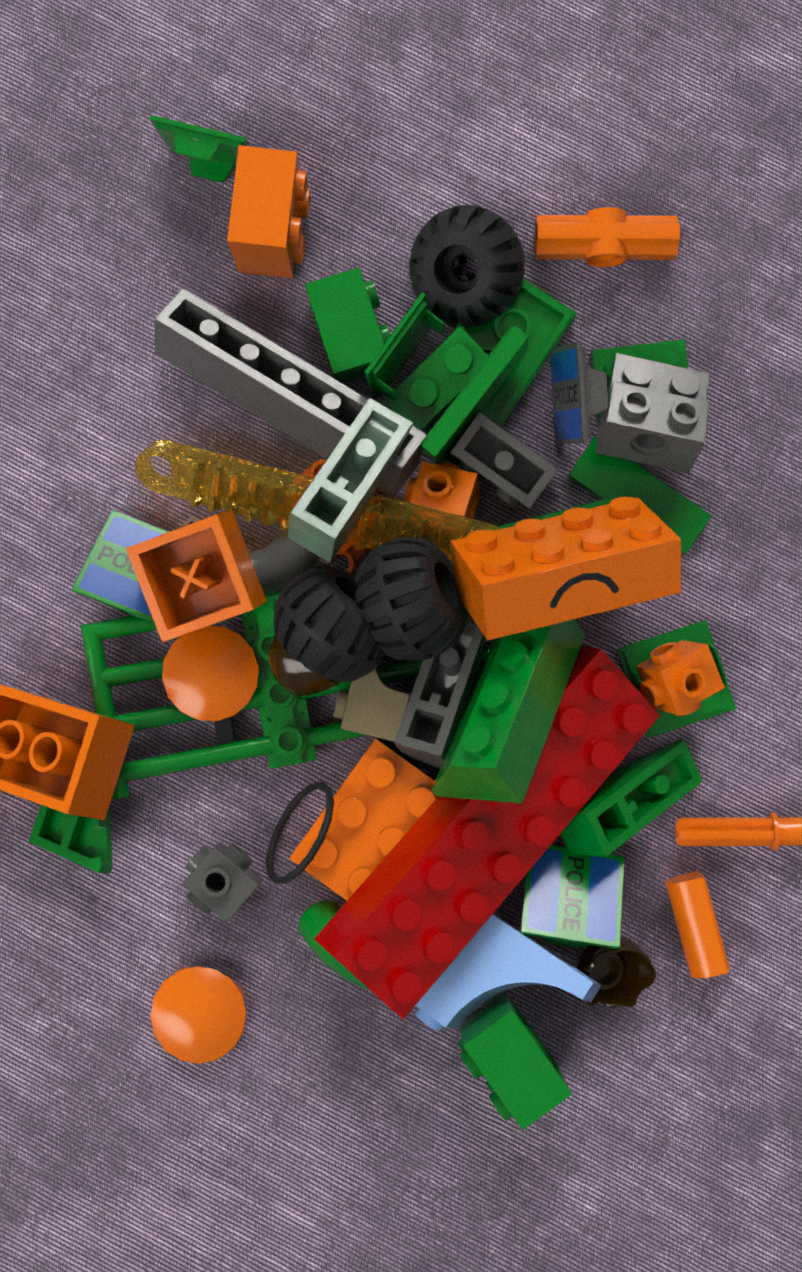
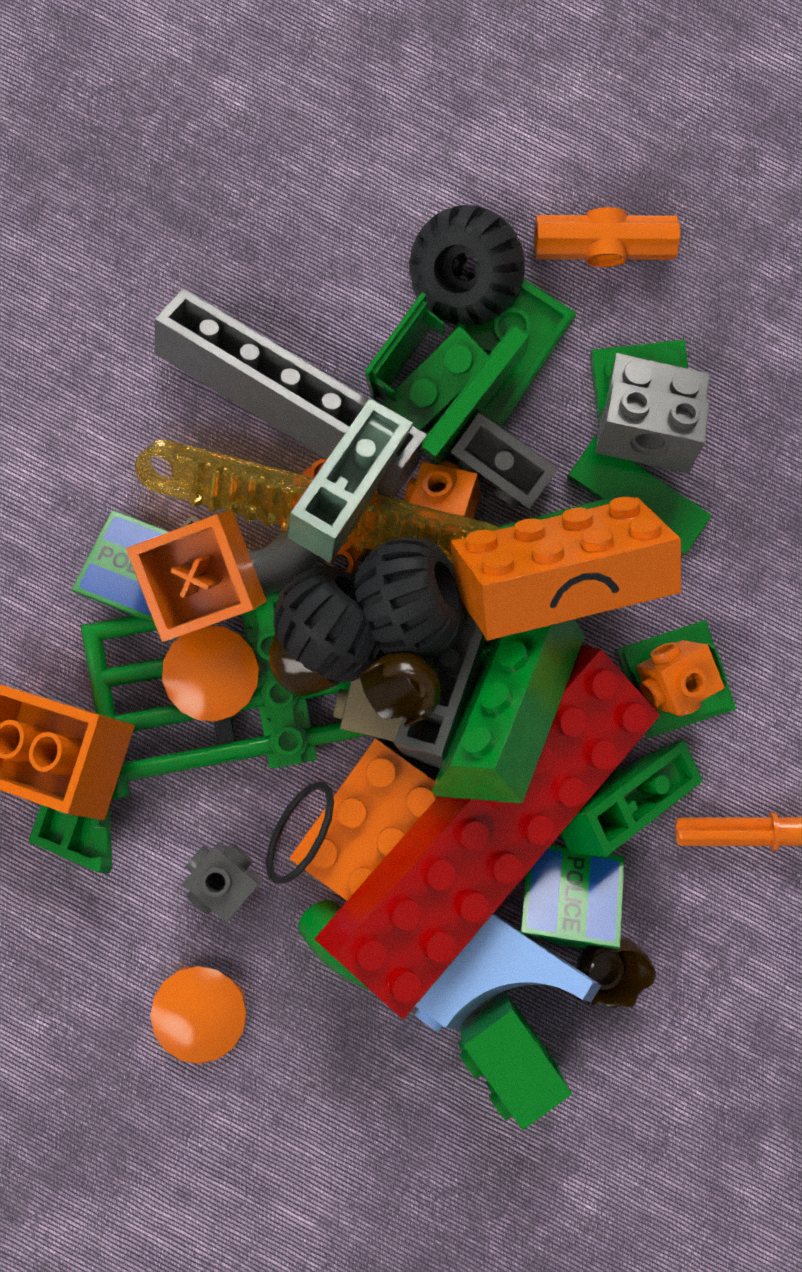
(209, 151): green piece -> none
(268, 212): orange brick -> none
(347, 322): green brick -> none
(401, 687): none -> dark brown hair
(576, 393): dark grey piece -> none
(697, 925): orange brick -> none

